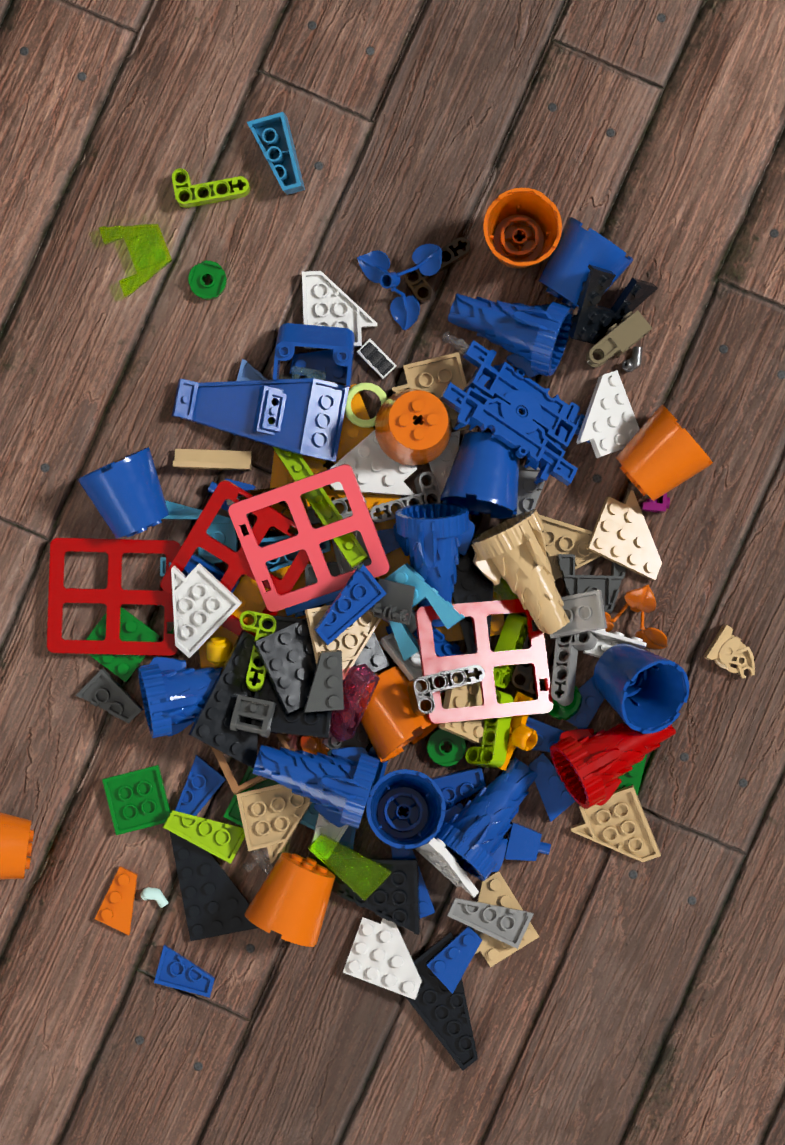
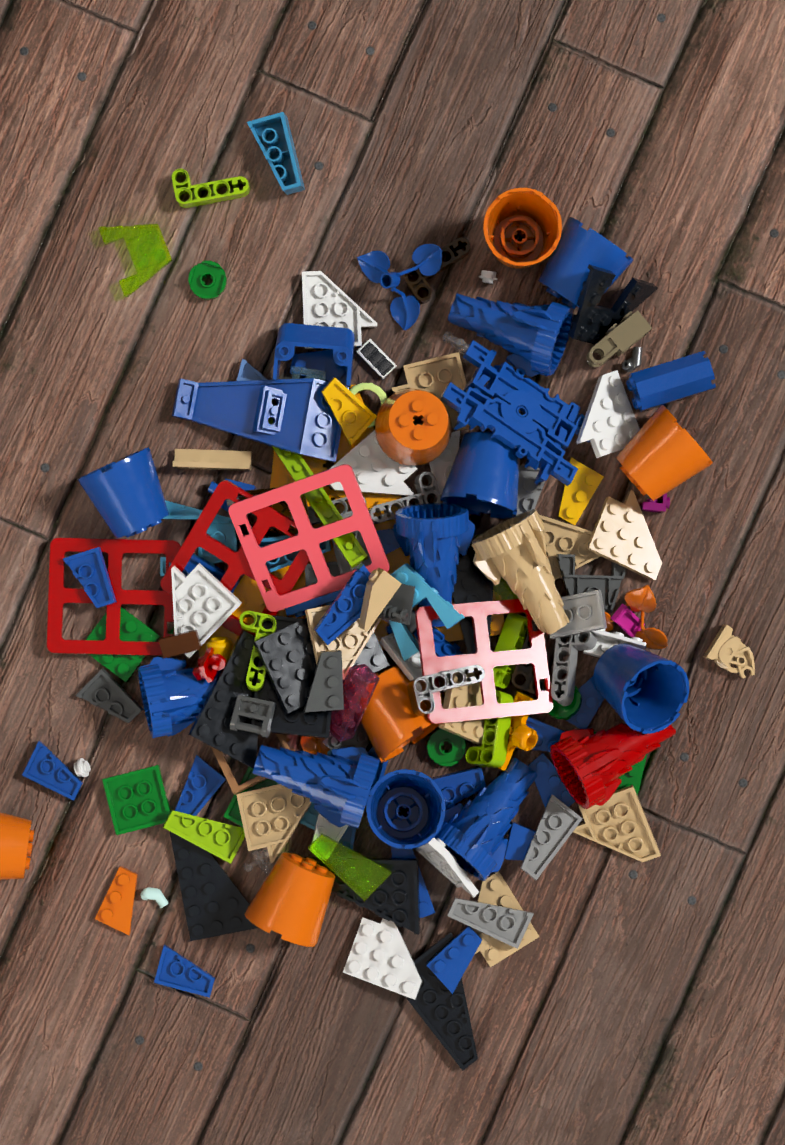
(52, 772): none -> blue wing
(82, 768): none -> white plate
(93, 575): none -> blue wing
(180, 643): none -> reddish brown tile
(209, 665): none -> red hips
(348, 410): none -> yellow wing
(377, 594): none -> tan slope
(488, 276): none -> white plate
(552, 832): none -> light grey wing
(578, 493): none -> yellow wing
(626, 620): none -> dark pink tile
(671, 381): none -> blue brick

